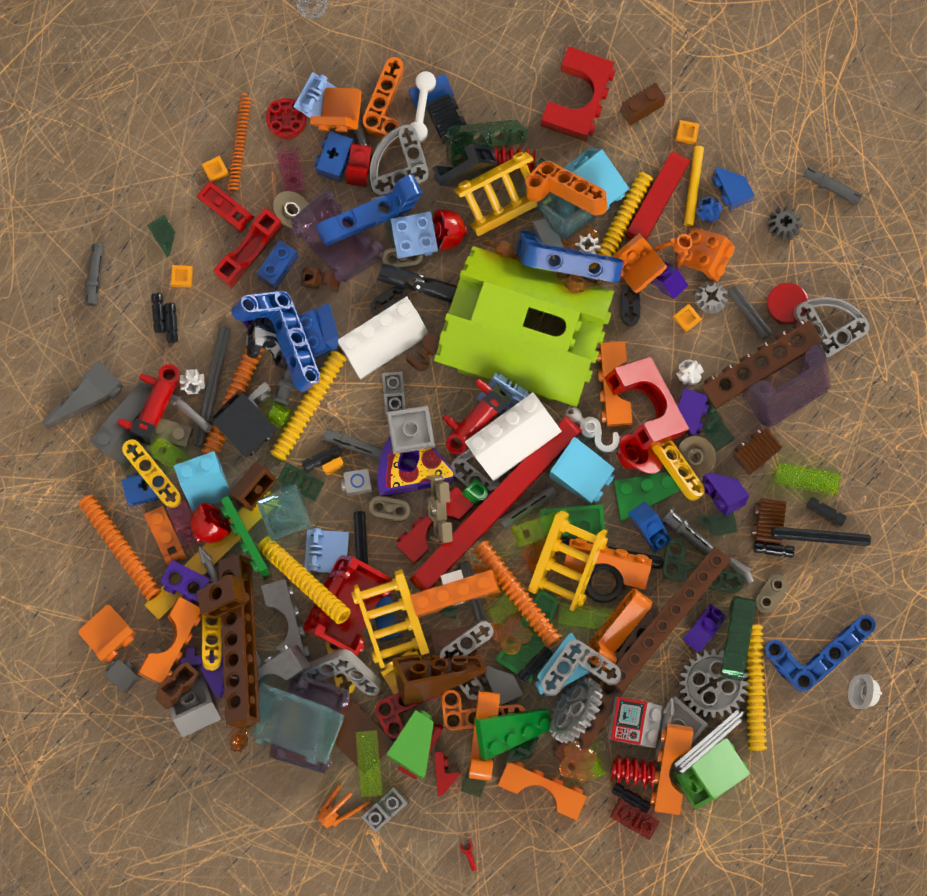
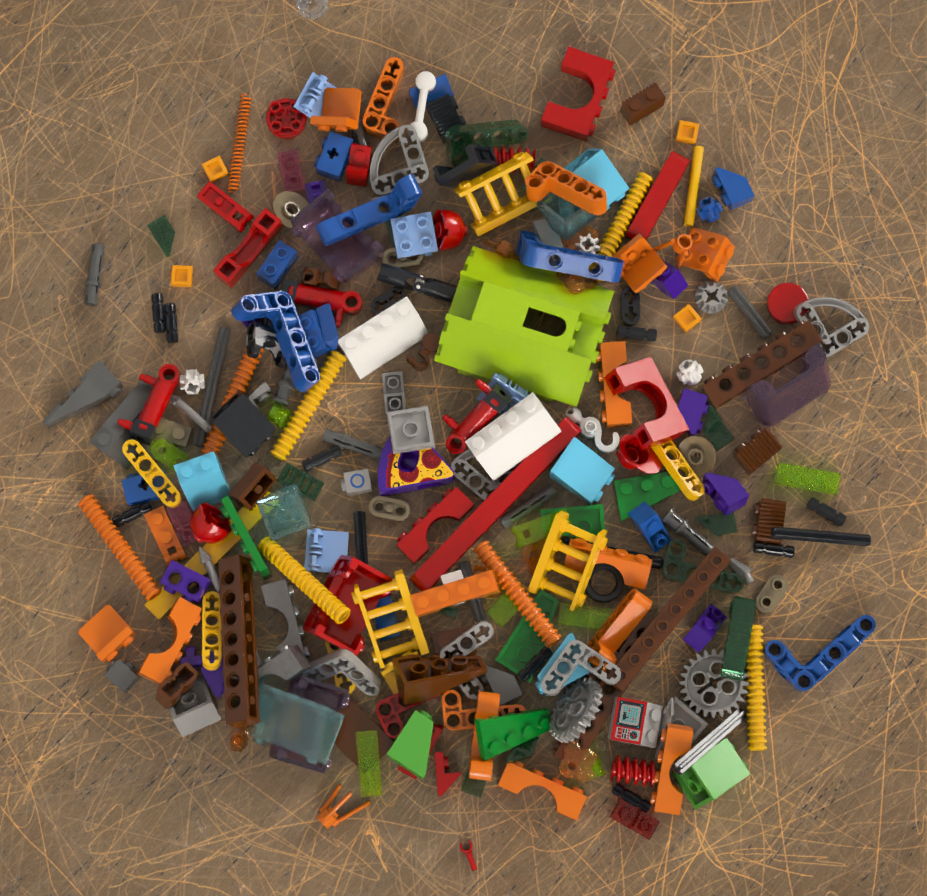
(132, 514): none -> black axle
(221, 596): reddish brown brick -> none
(315, 189): none -> dark purple tile
(319, 296): none -> red piece
(333, 466): light orange tile -> none
(385, 809): light grey slope -> none
(437, 509): dark tan piece -> none
(475, 492): green tile -> none
(512, 631): clear orange plate -> none
(636, 333): none -> black axle
(792, 221): dark grey gear -> none
(823, 180): dark grey pin -> none
(863, 692): white piece -> none

